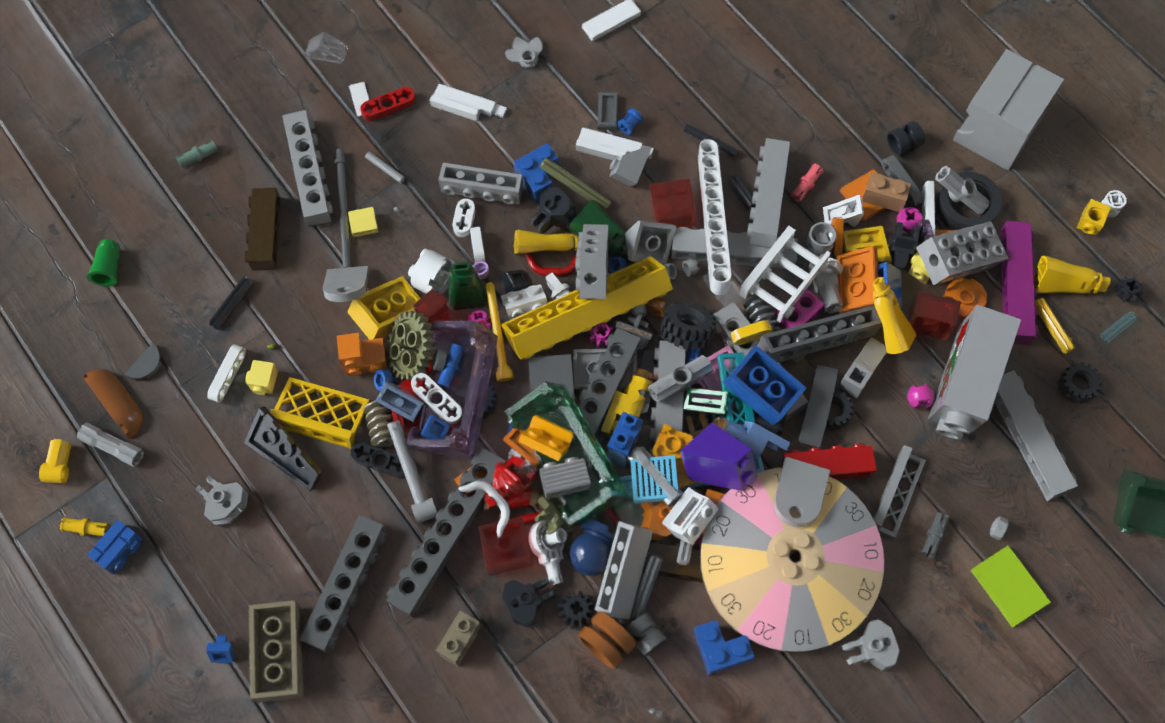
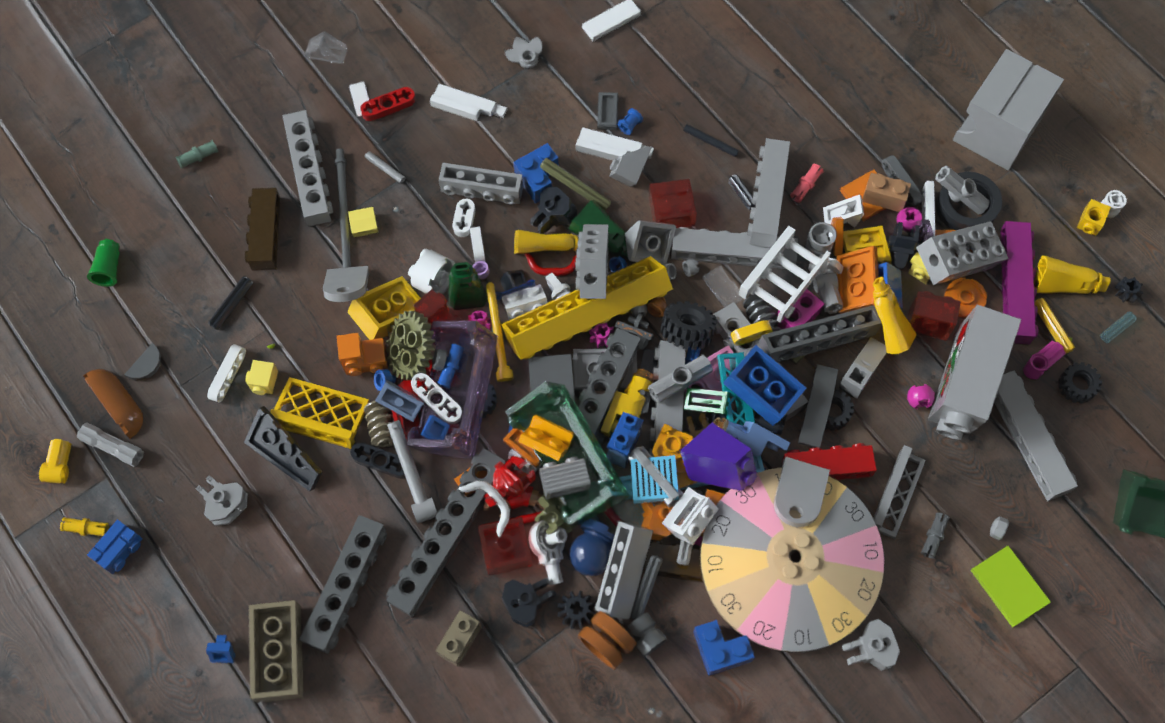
(530, 283): none -> clear blue hinge
(714, 218): white beam -> none
(906, 137): black wheel -> none
(1044, 360): none -> dark pink piece

